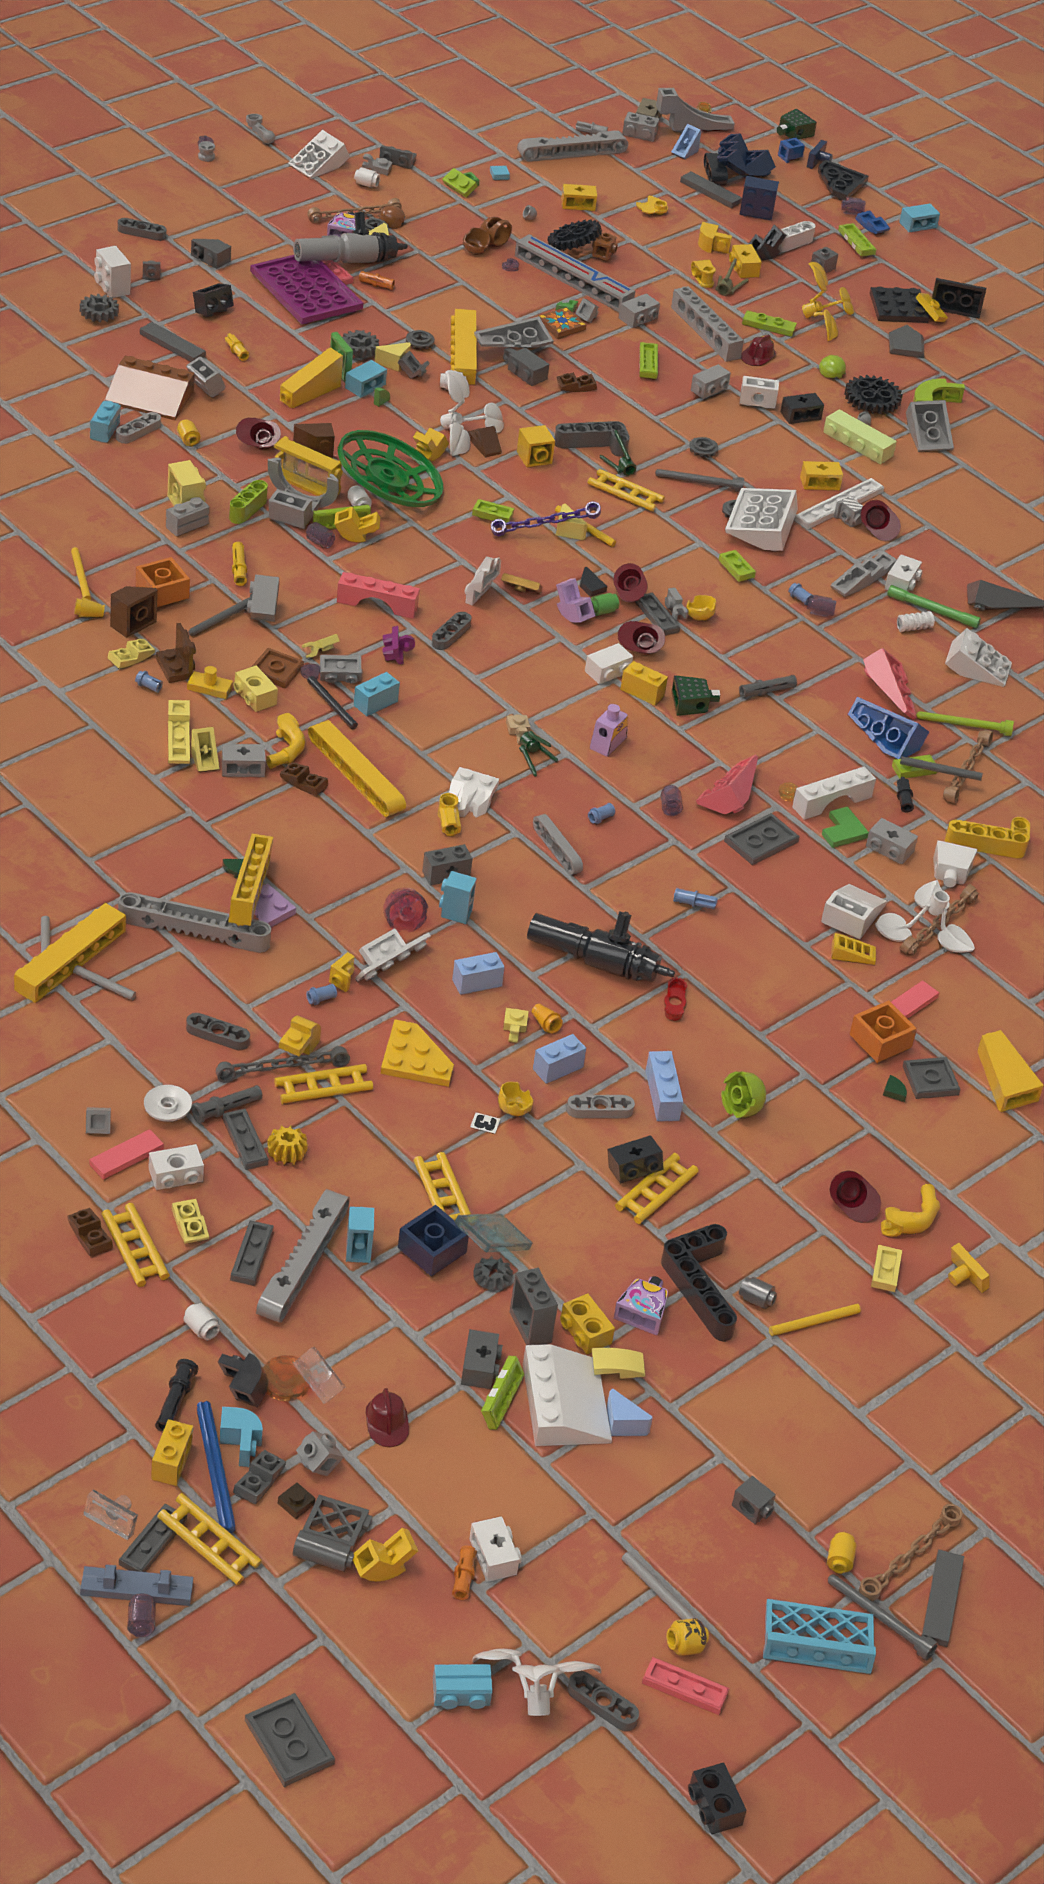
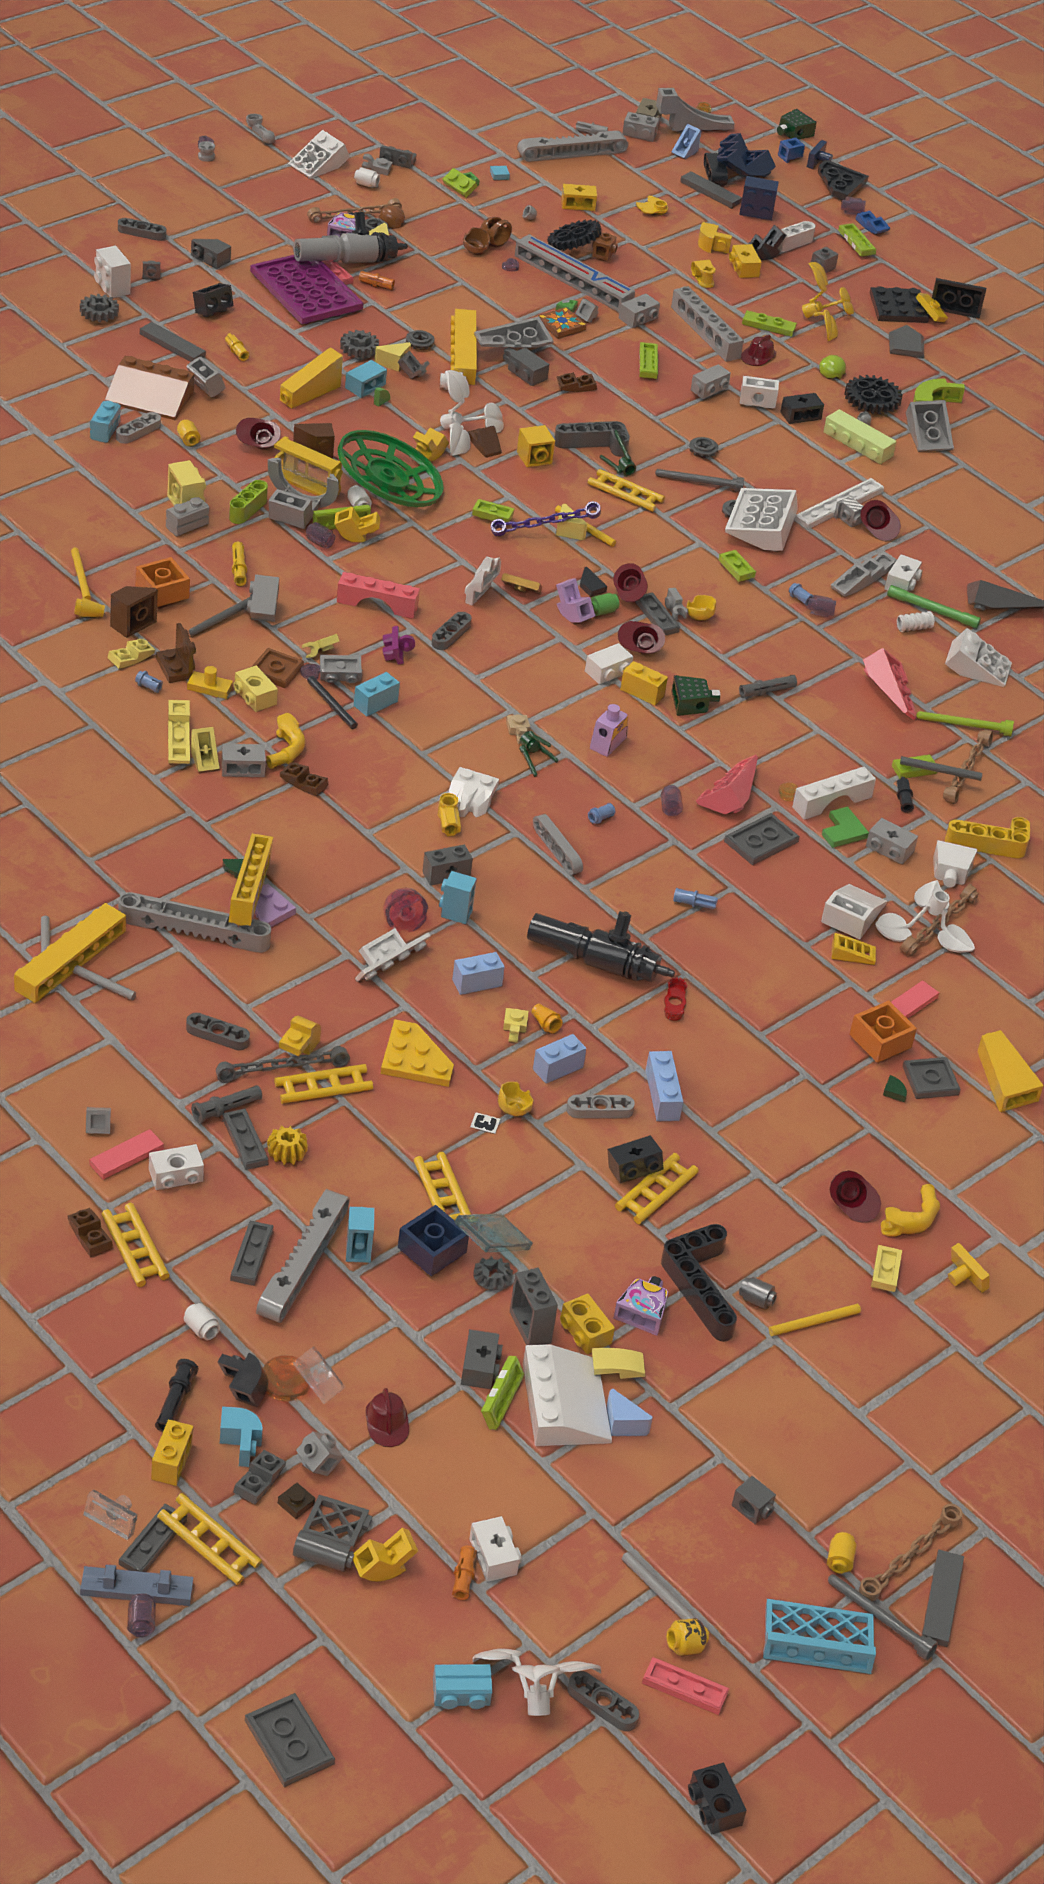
(167, 1103): white dish -> none
(189, 1221): light yellow slope -> none
(215, 1466): blue axle -> none
(323, 993): medium blue pin -> none
(339, 345): bright green plate -> none
(341, 972): yellow bracket -> none
(357, 768): yellow beam -> none
(725, 285): olive plant -> none
(743, 1094): lime cylinder -> none
(821, 475): yellow brick -> none
(890, 731): blue wedge -> none
(919, 217): medium azure brick -> none

